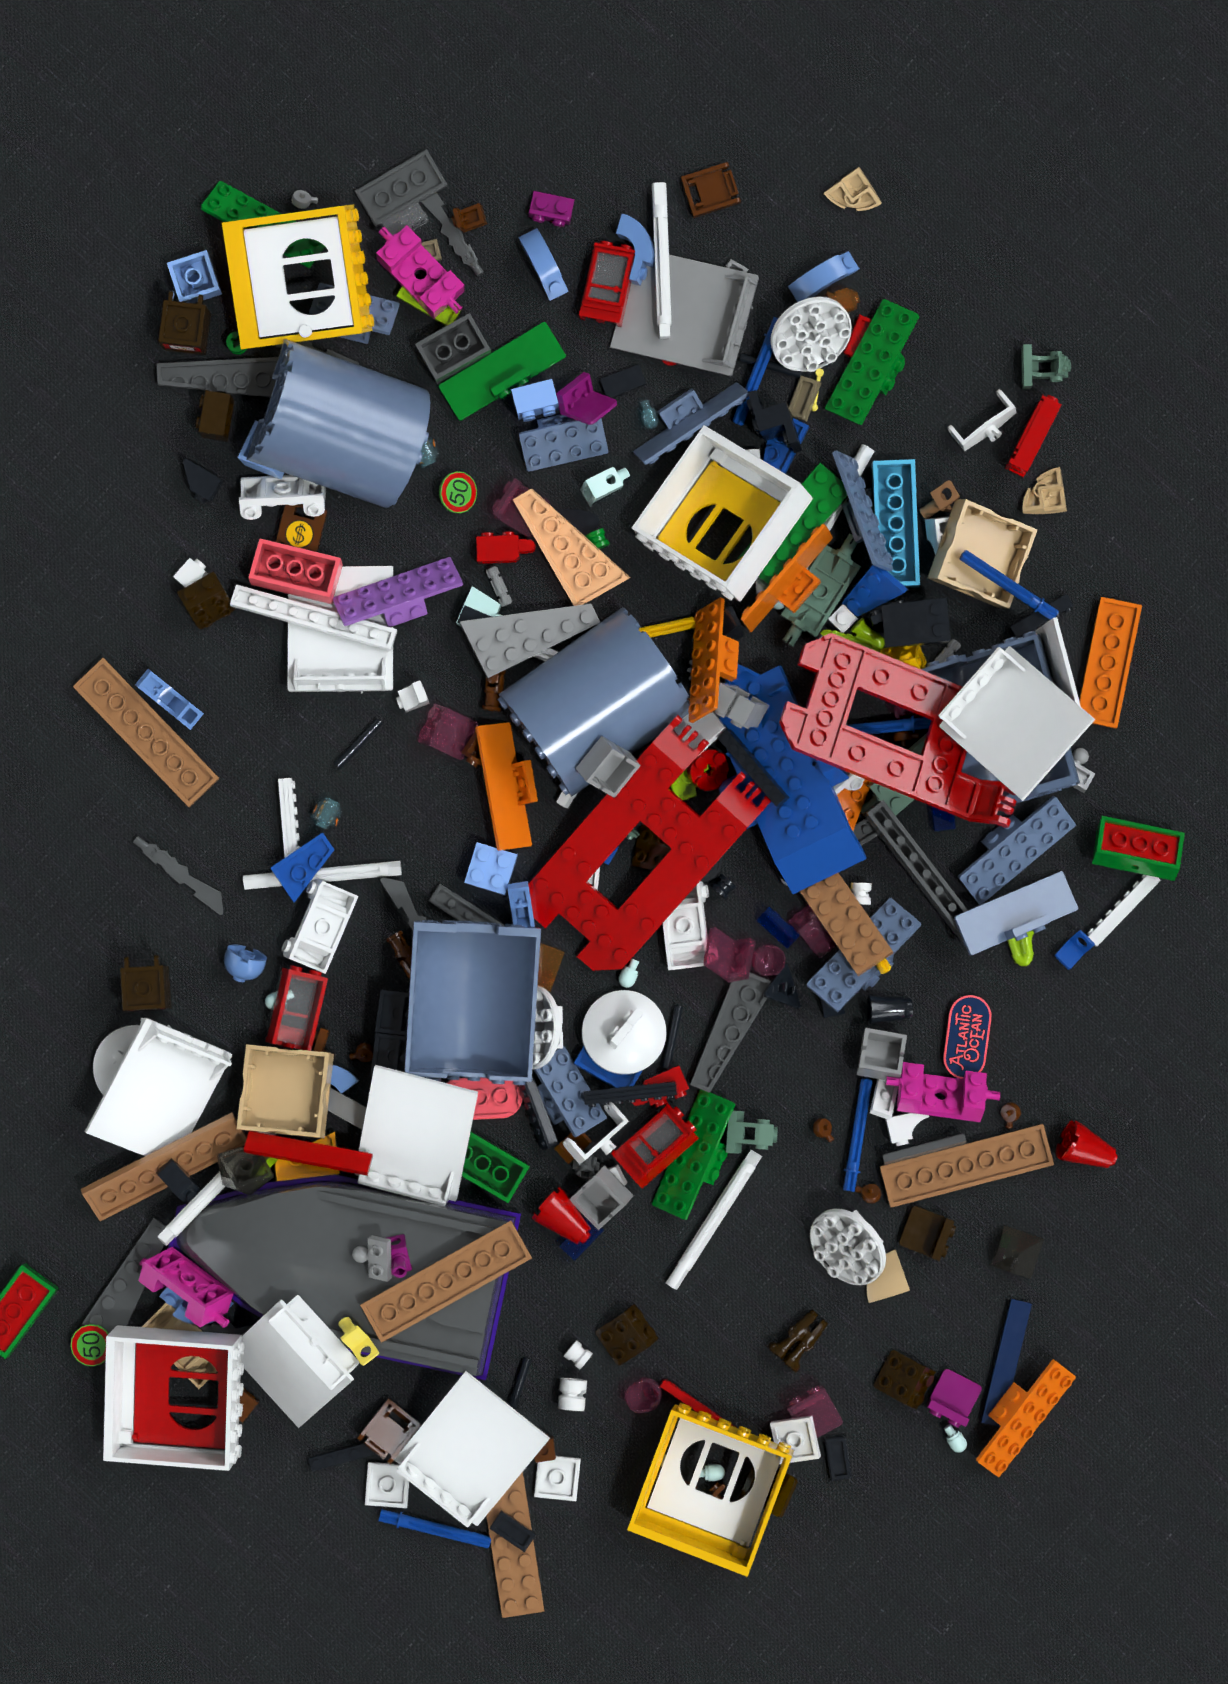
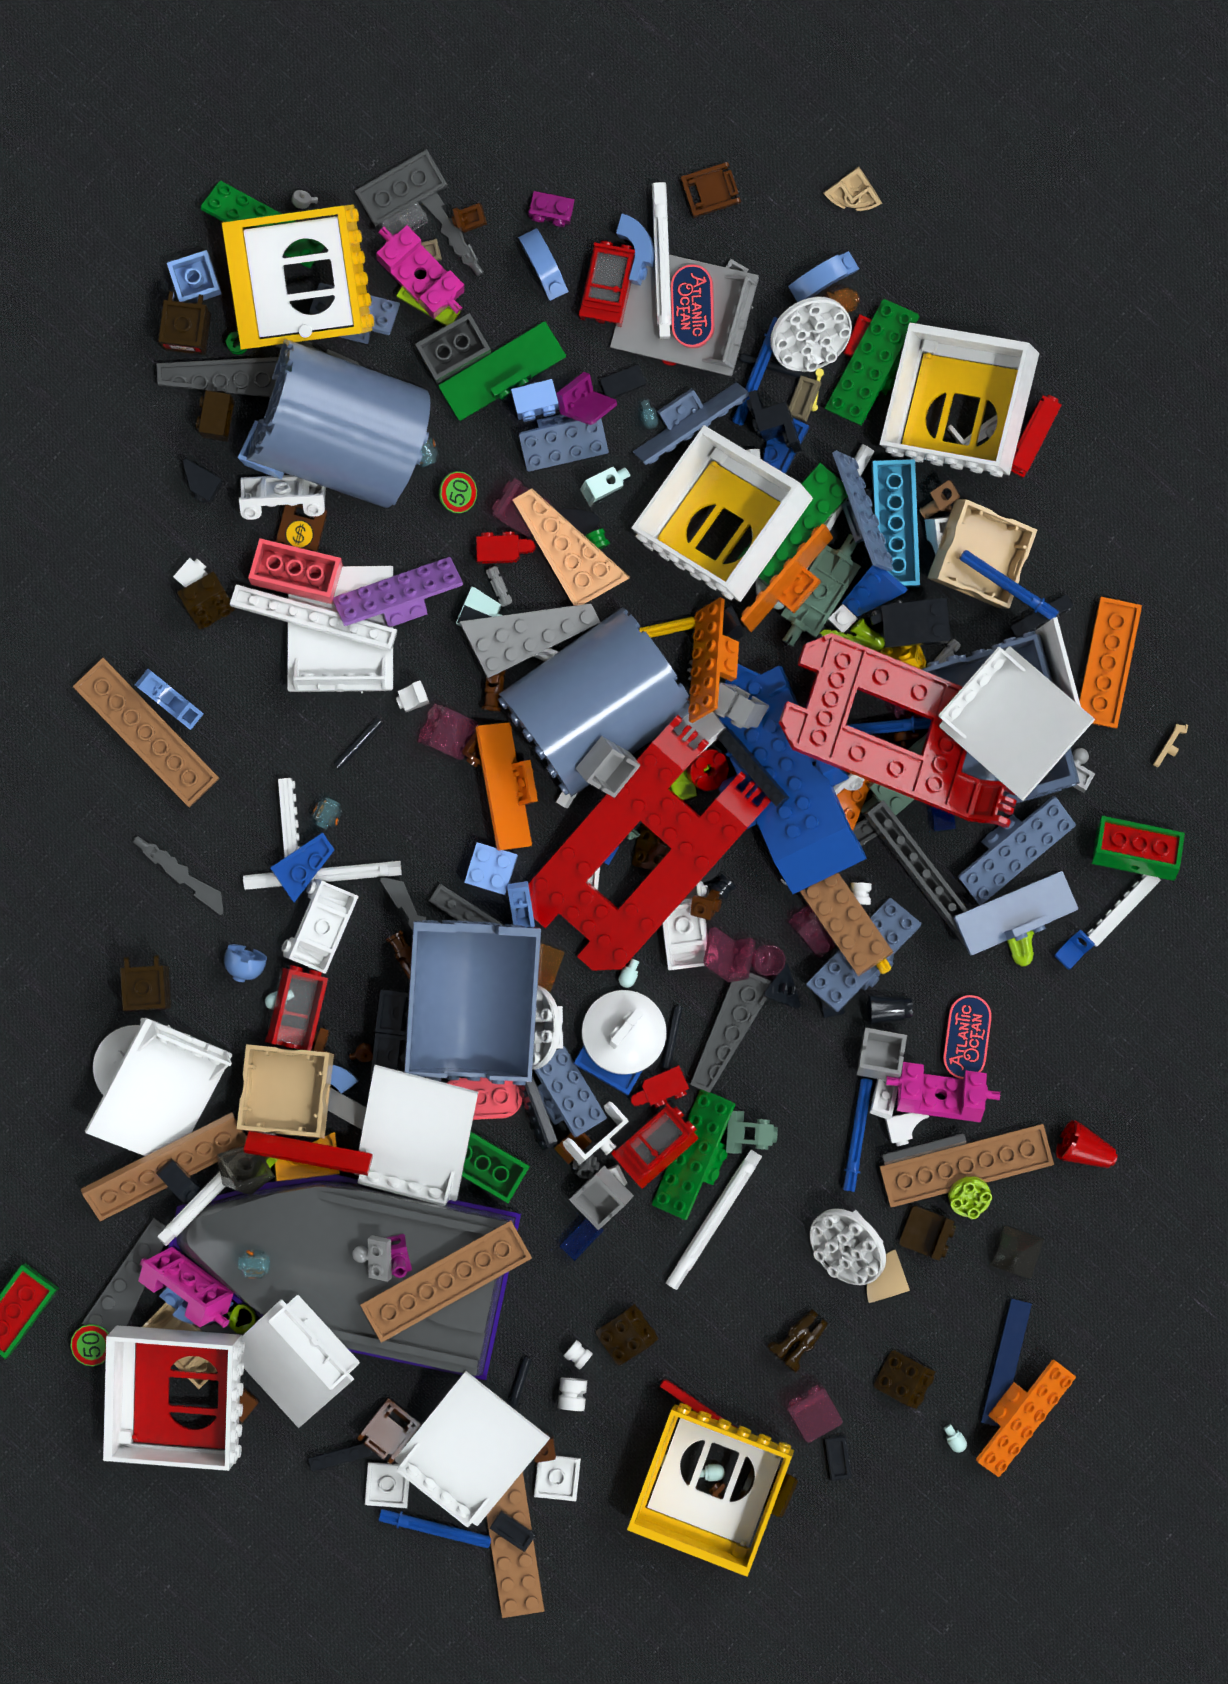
(233, 1318): none -> lime piece
(254, 1264): none -> clear light blue head
(356, 1340): light yellow bracket -> none
(563, 1217): red cone -> none
(630, 1093): black piece -> none
(643, 1395): clear pink hair -> none
(692, 306): none -> tile
(706, 907): none -> reddish brown bracket
(778, 927): clear blue plate -> none
(799, 1434): white plate -> none
(822, 1129): reddish brown piece -> none
(870, 1193): reddish brown piece -> none
(938, 375): none -> door
(953, 1398): magenta bracket -> none
(970, 1197): none -> lime tile
(1010, 1113): reddish brown piece -> none
(1030, 366): sand green tile -> none
(1046, 495): tan brick -> none
(1168, 747): none -> tan piece

